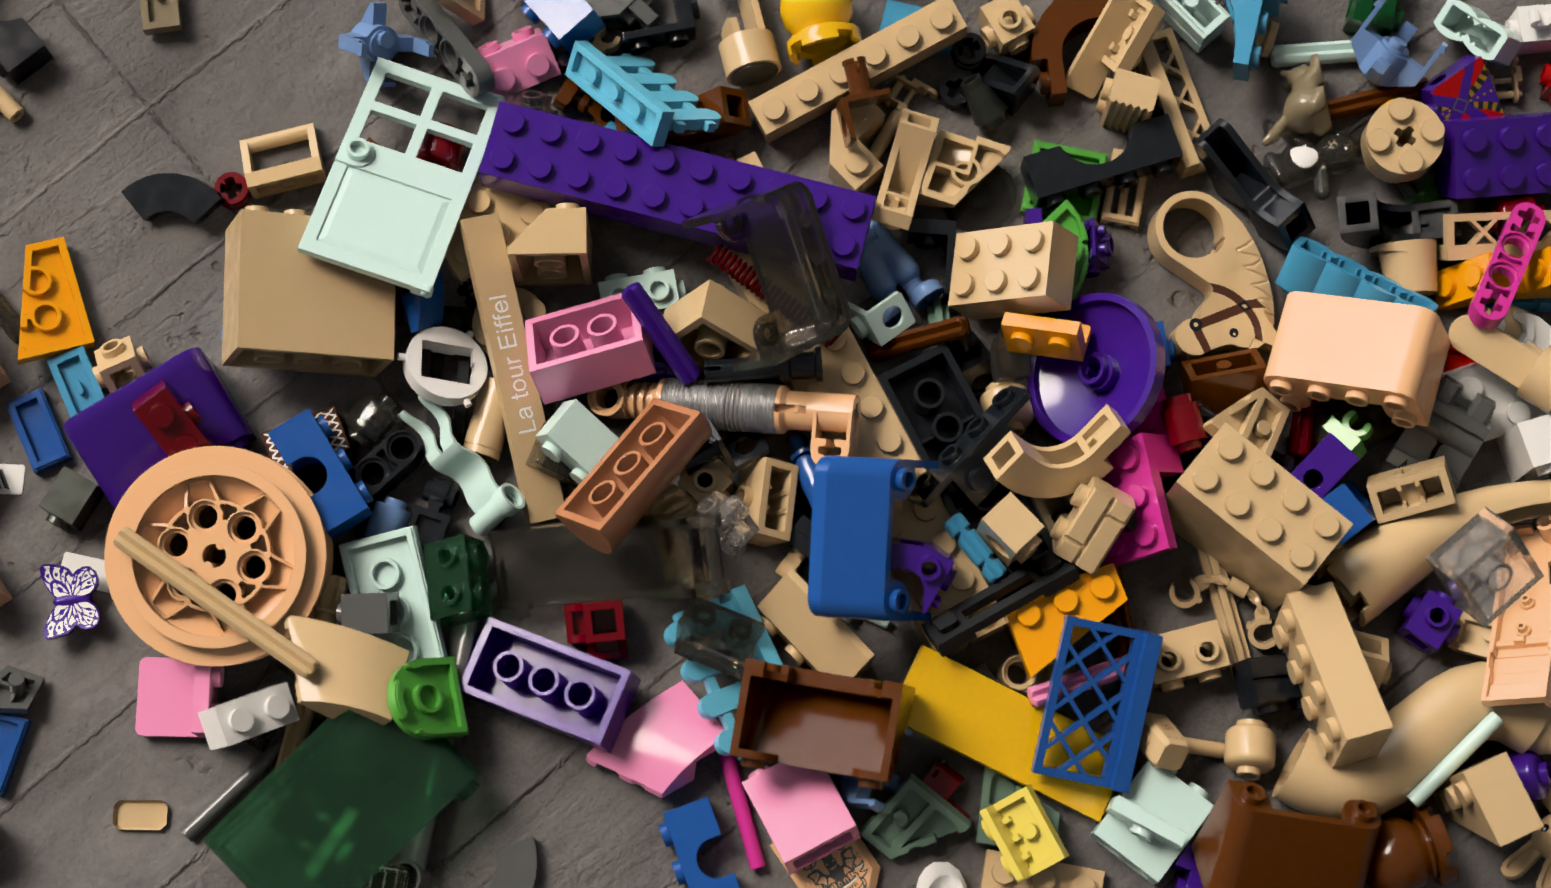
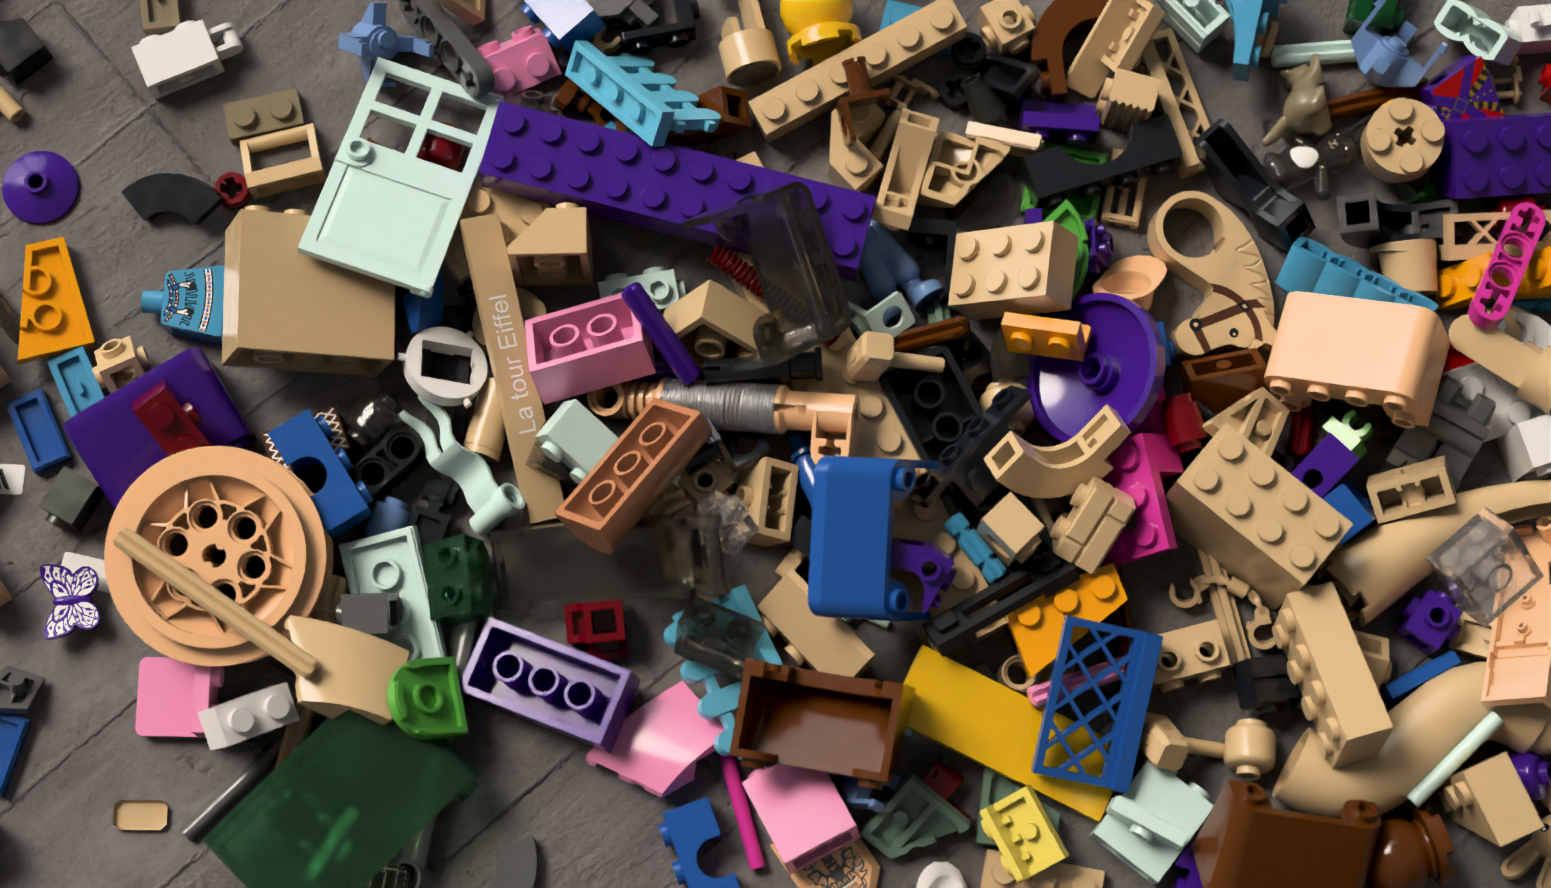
(50, 200): none -> dark purple dish
(185, 55): none -> white brick
(190, 303): none -> dark azure torso
(263, 115): none -> dark tan plate
(876, 353): none -> tan piece
(1020, 142): none -> tile
(1060, 121): none -> dark purple bracket
(1133, 278): none -> light nougat piece
(1407, 684): none -> blue tile

